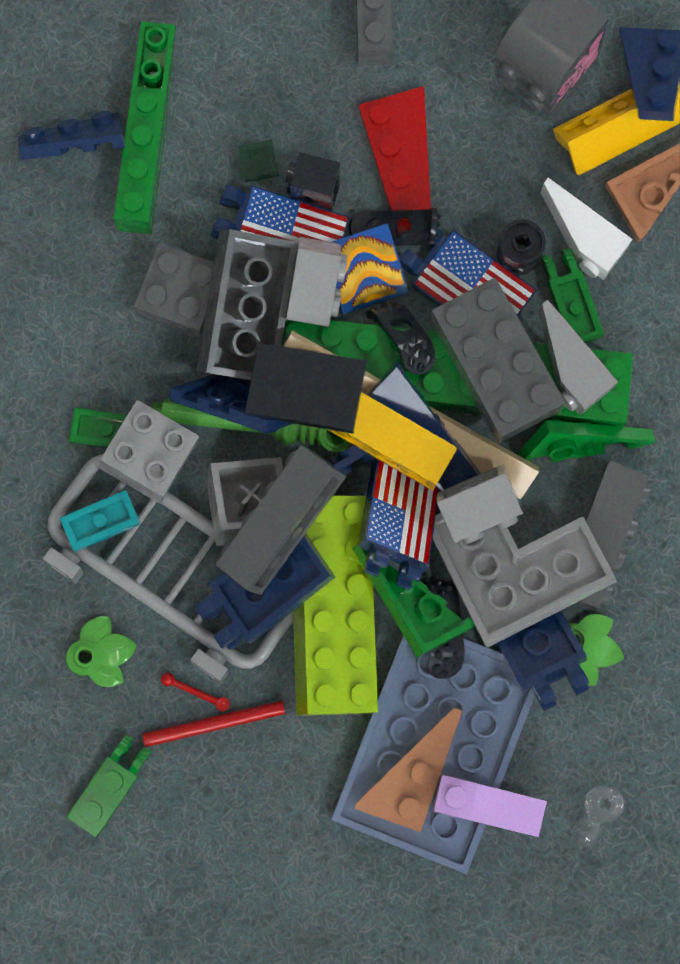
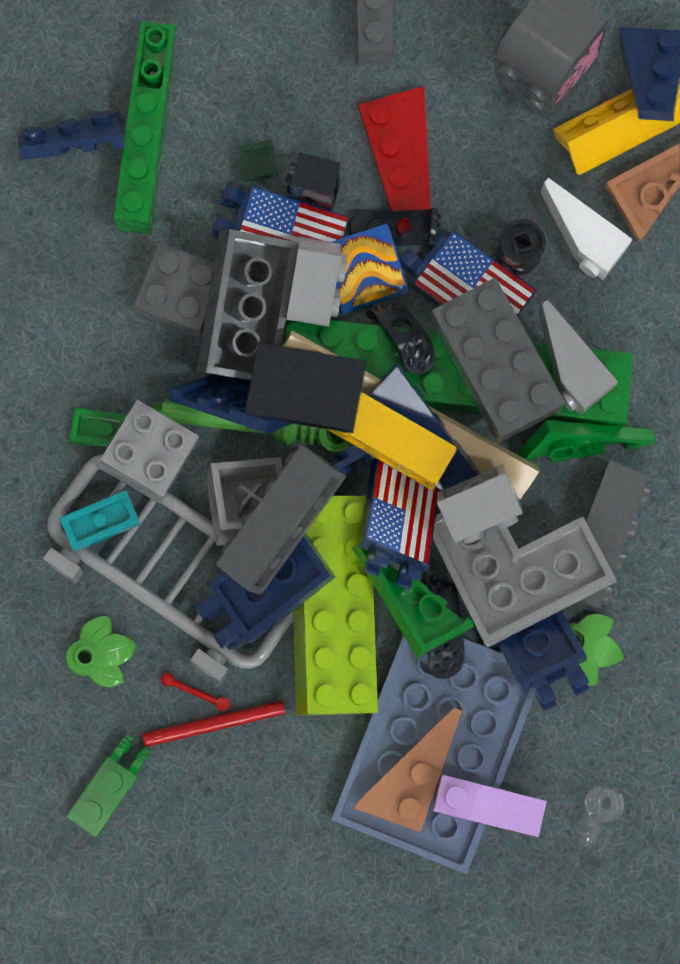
(573, 297): green hinge -> none

